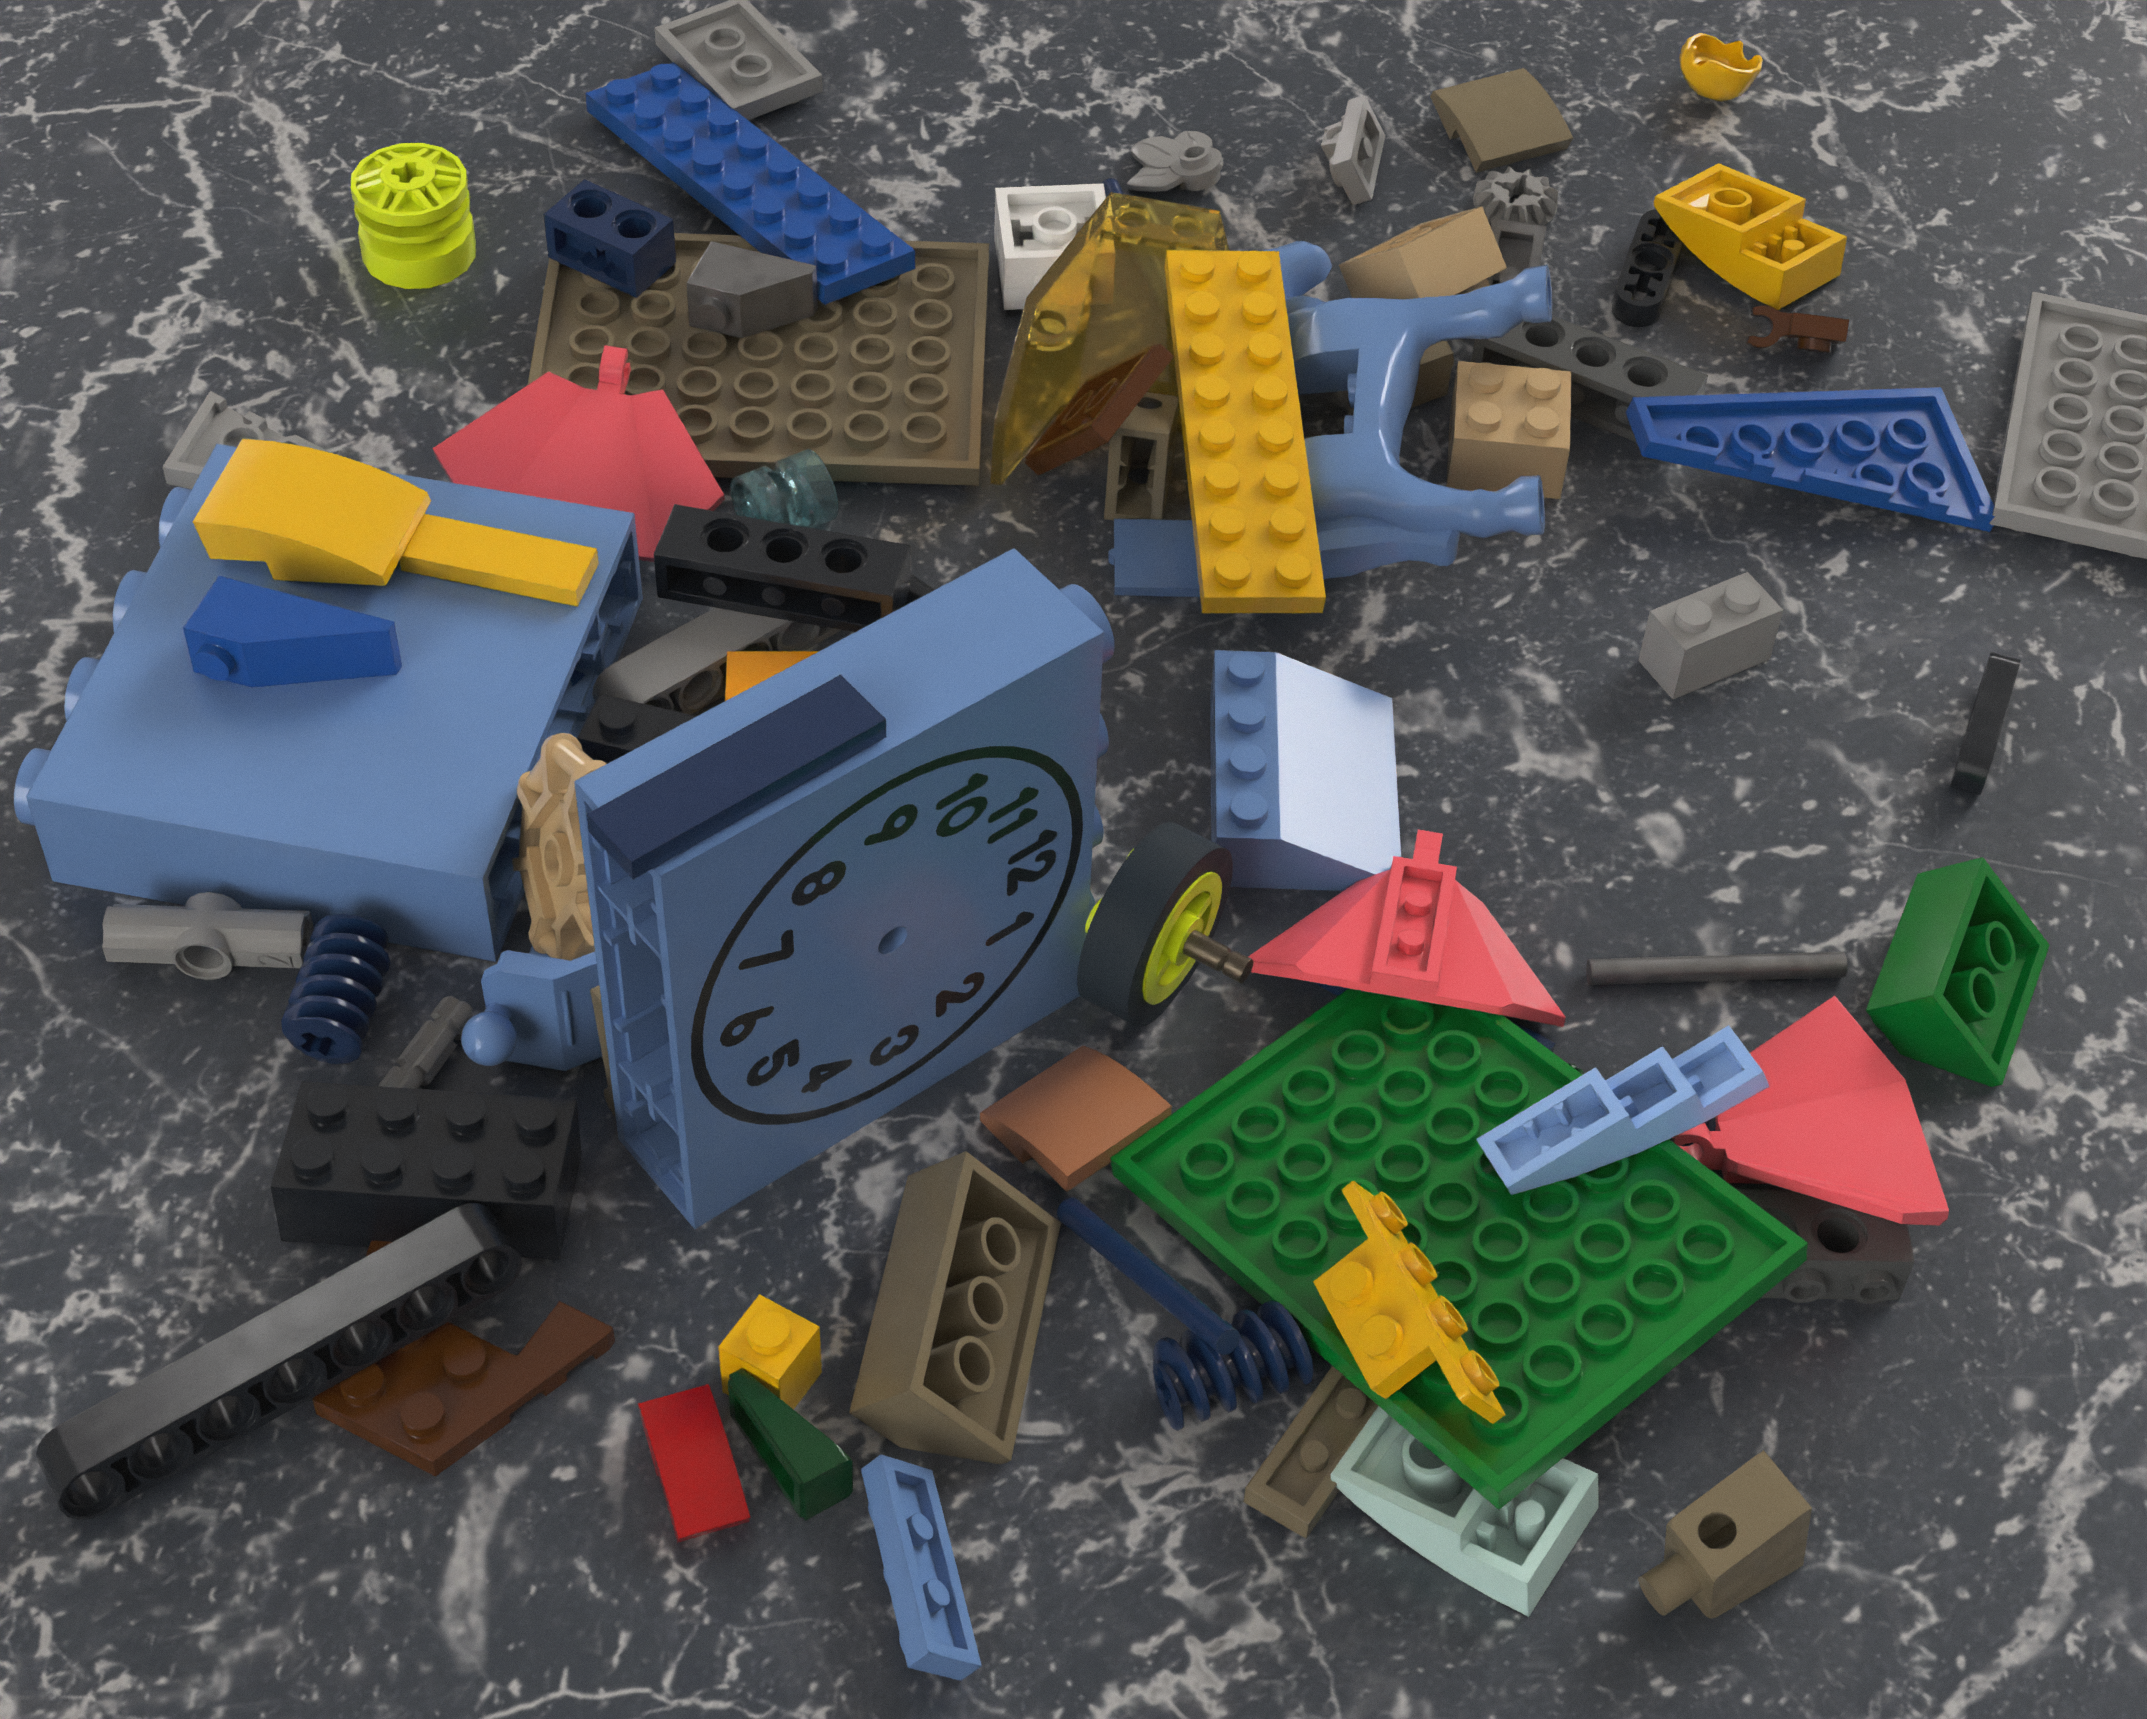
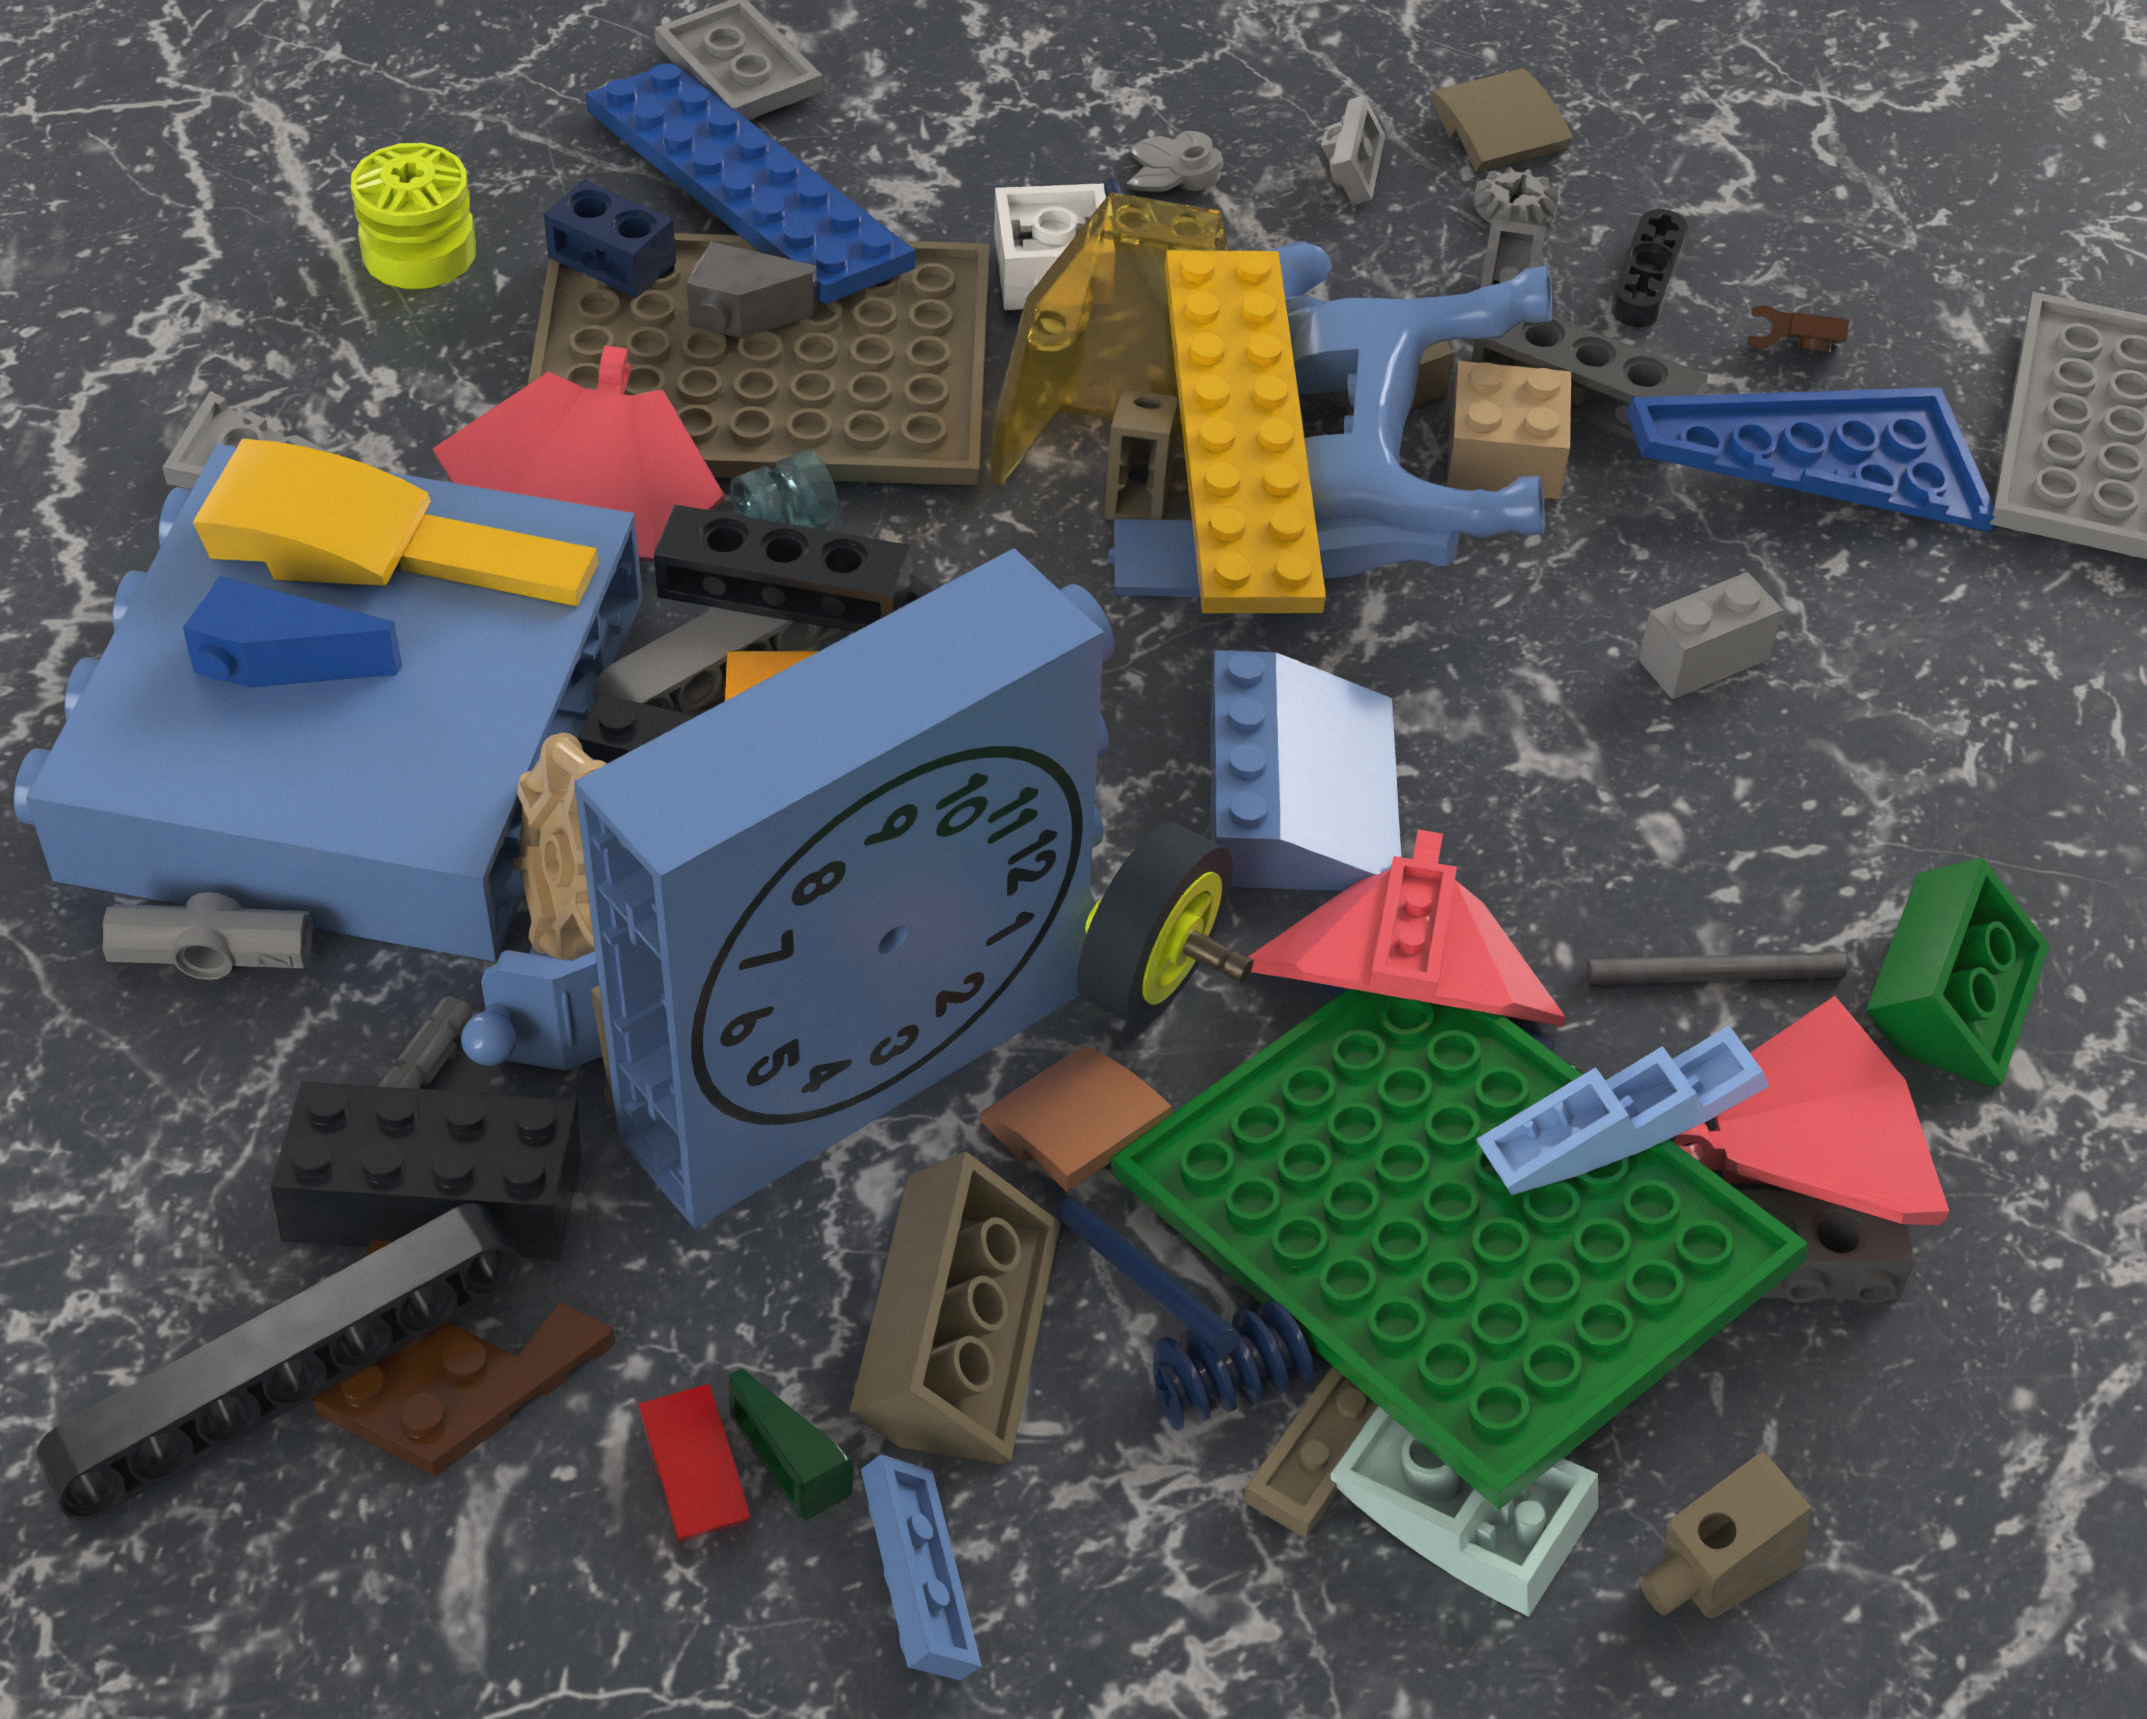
(337, 988): dark blue piece -> none
(736, 776): dark blue tile -> none
(774, 1349): yellow brick -> none
(1098, 409): reddish brown tile -> none
(1393, 1314): yellow bracket -> none
(1428, 260): tan brick -> none
(1717, 68): yellow hair -> none
(1752, 234): yellow slope -> none
(1985, 723): black beam -> none

